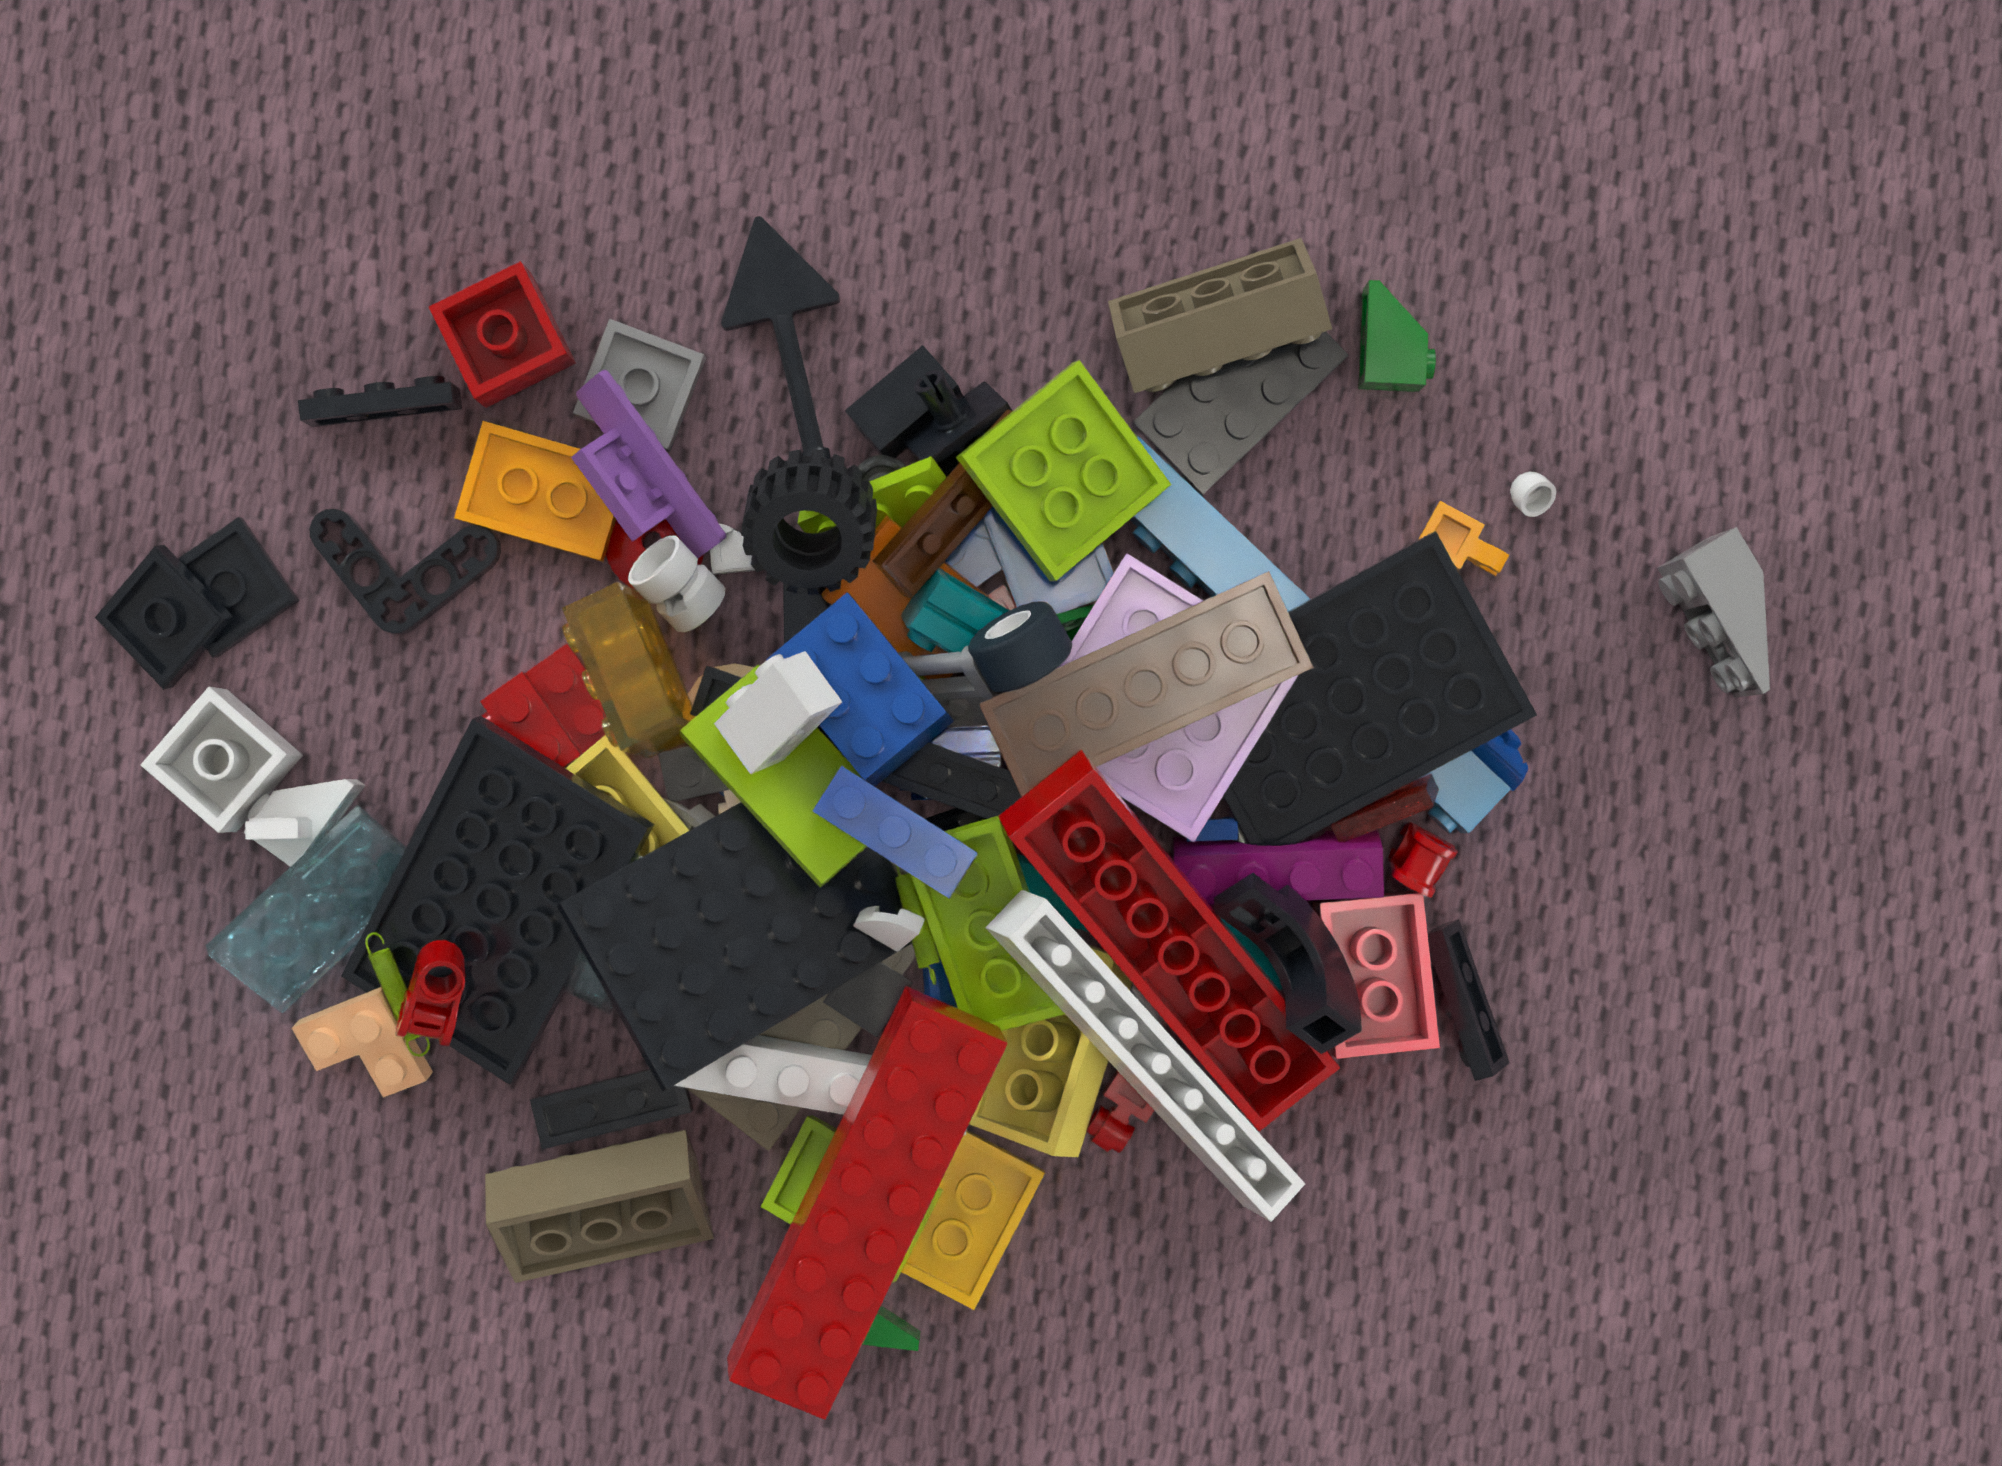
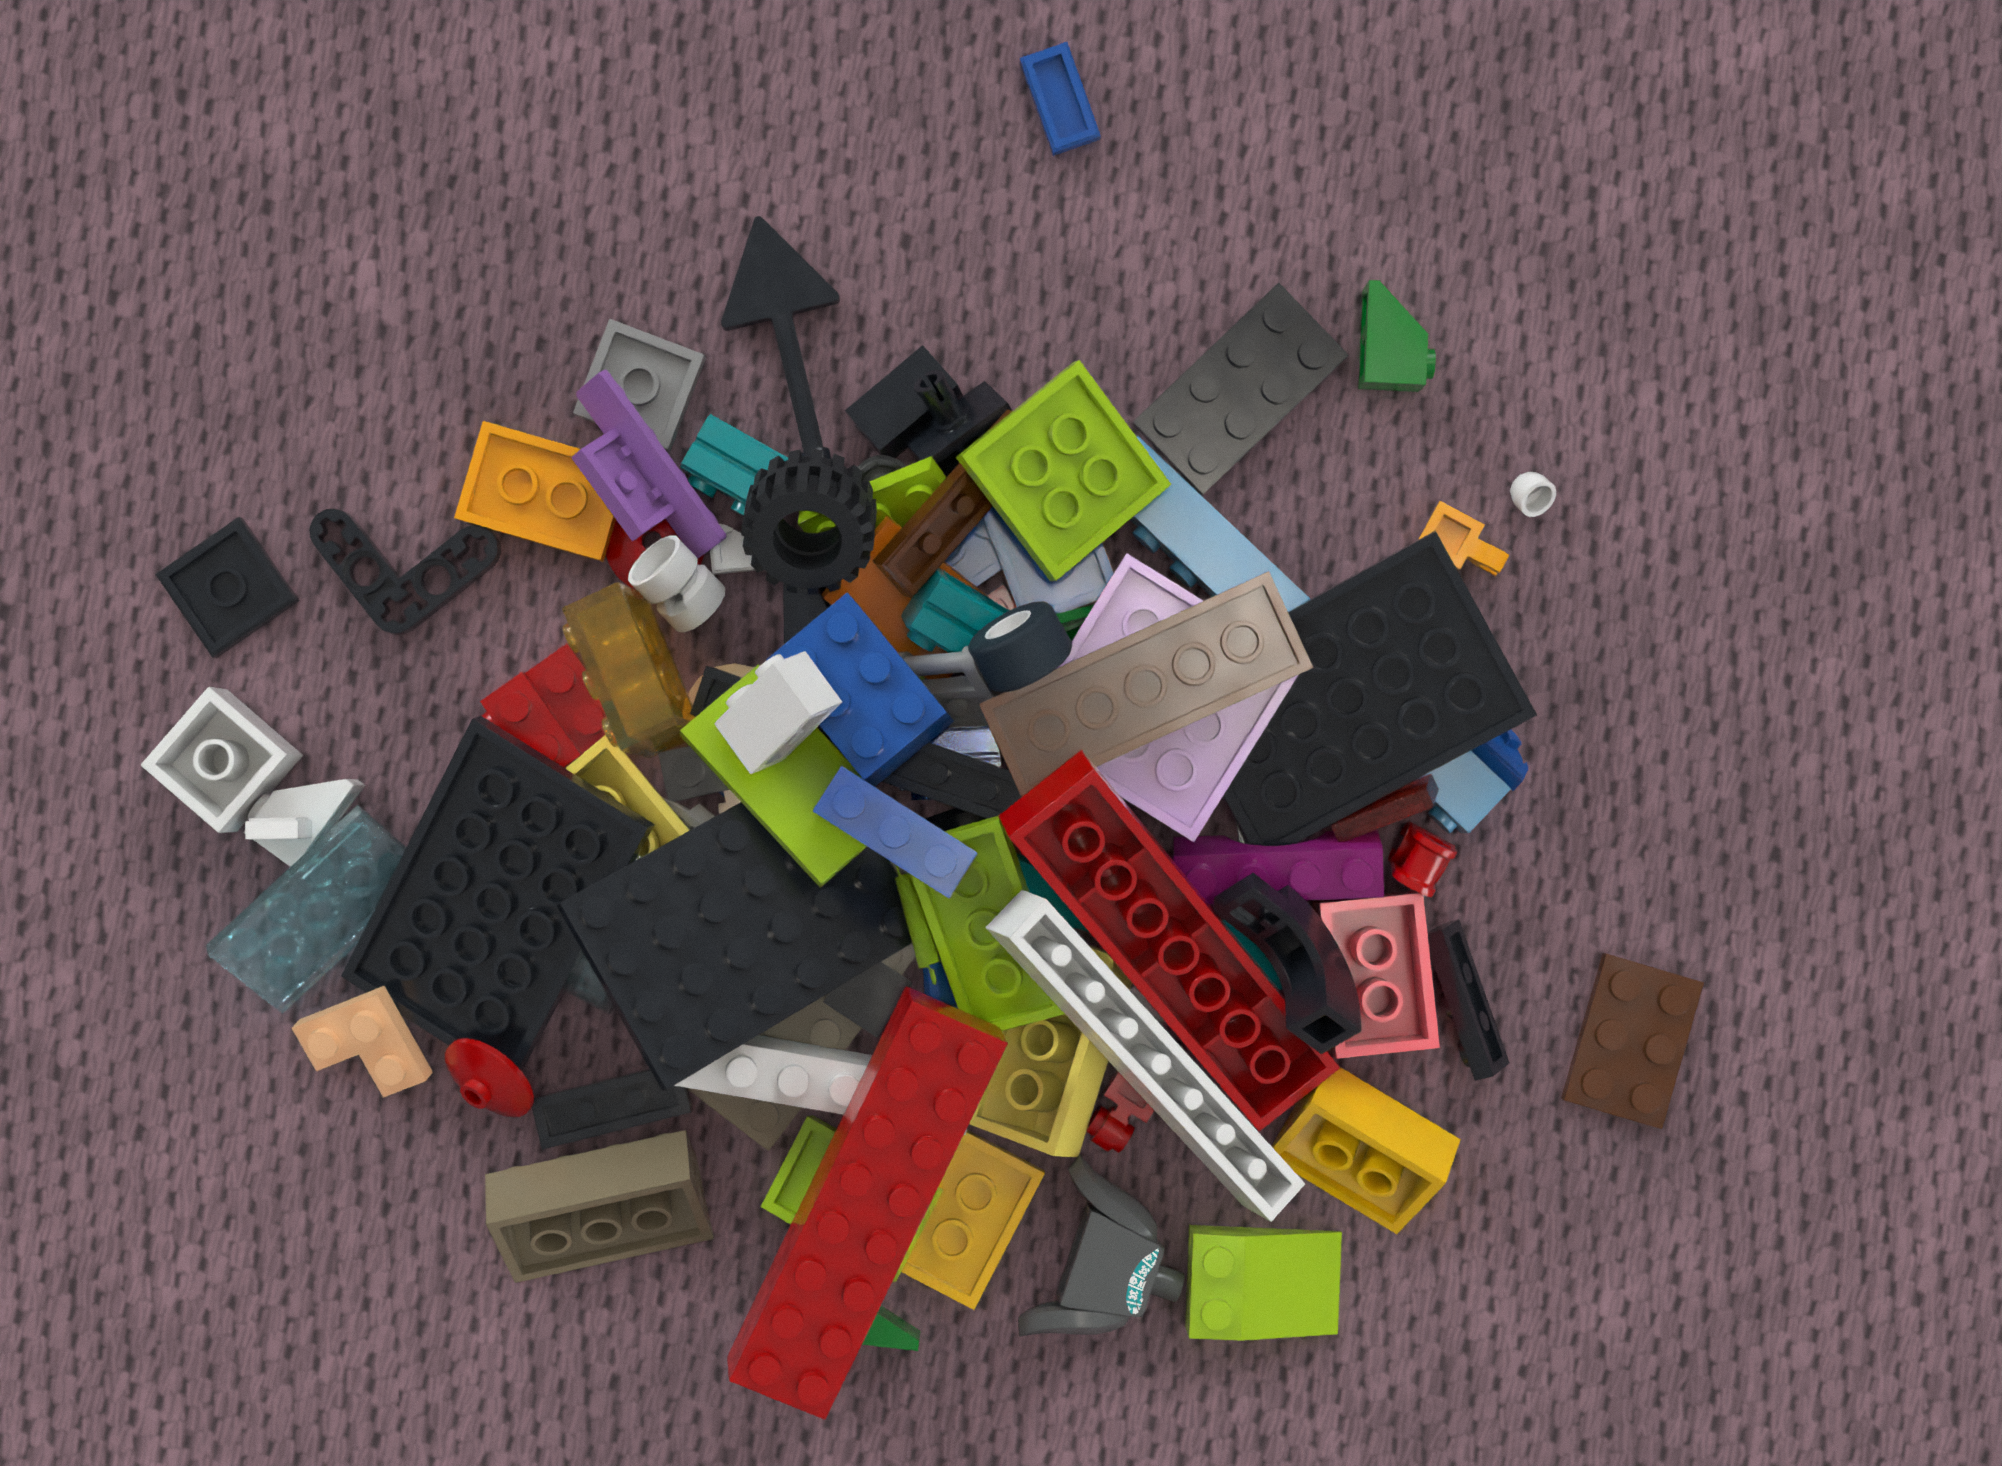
(163, 617): black tile -> none
(379, 401): black plate -> none
(392, 984): lime piece -> none
(431, 1001): red piece -> none
(488, 1078): none -> red dish
(502, 335): red brick -> none
(725, 461): none -> teal brick
(889, 928): white tile -> none
(1060, 98): none -> blue tile
(1109, 1264): none -> dark grey torso
(1218, 829): blue tile -> none
(1219, 316): dark tan slope -> none
(1262, 1283): none -> lime slope
(1367, 1149): none -> yellow slope
(1632, 1040): none -> reddish brown plate
(1725, 607): light grey slope -> none

